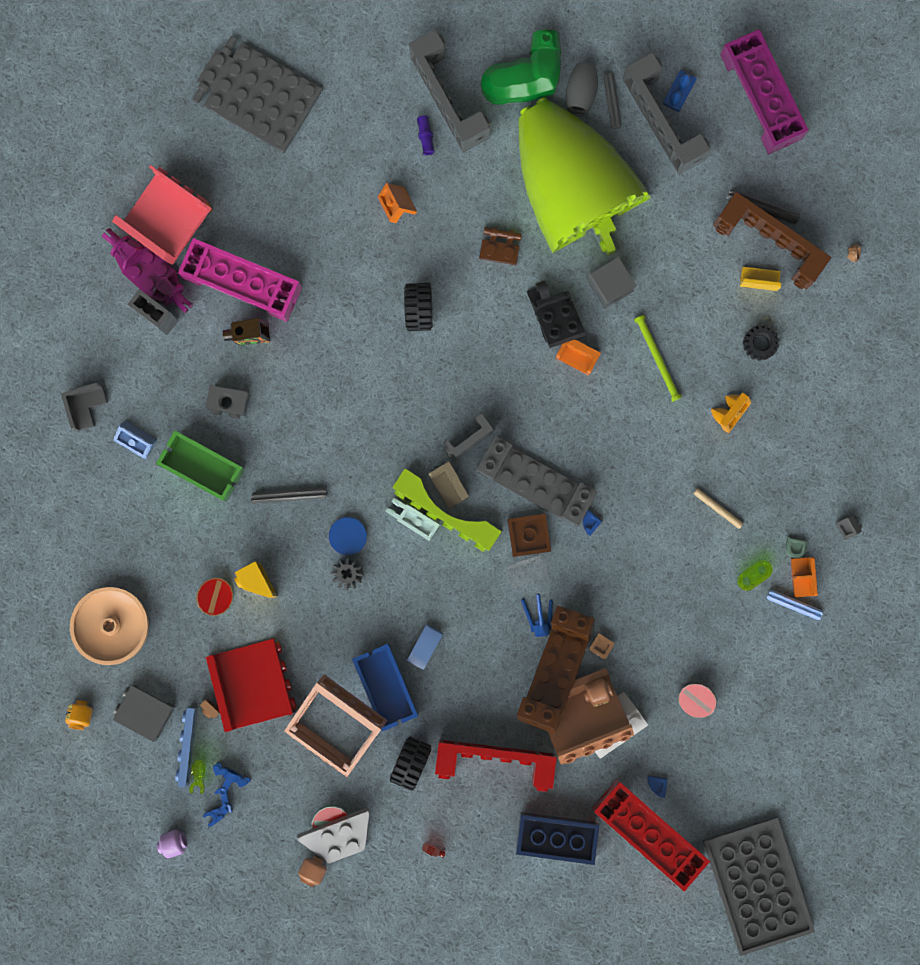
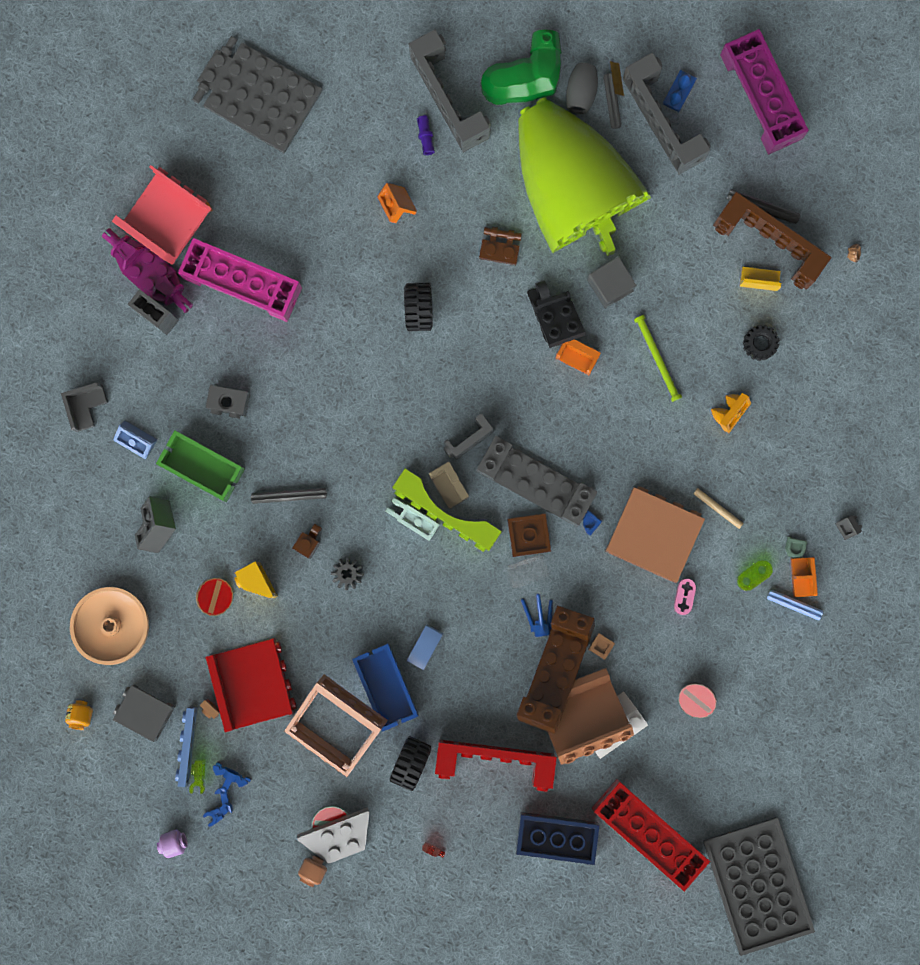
(157, 525): none -> dark grey panel
(248, 332): dark brown torso -> none
(306, 543): none -> reddish brown brick
(347, 536): blue tile -> none
(598, 692): nougat head -> none
(617, 80): none -> pearl gold sticker
(655, 534): none -> nougat panel
(658, 785): blue tile -> none
(680, 595): none -> bright pink beam

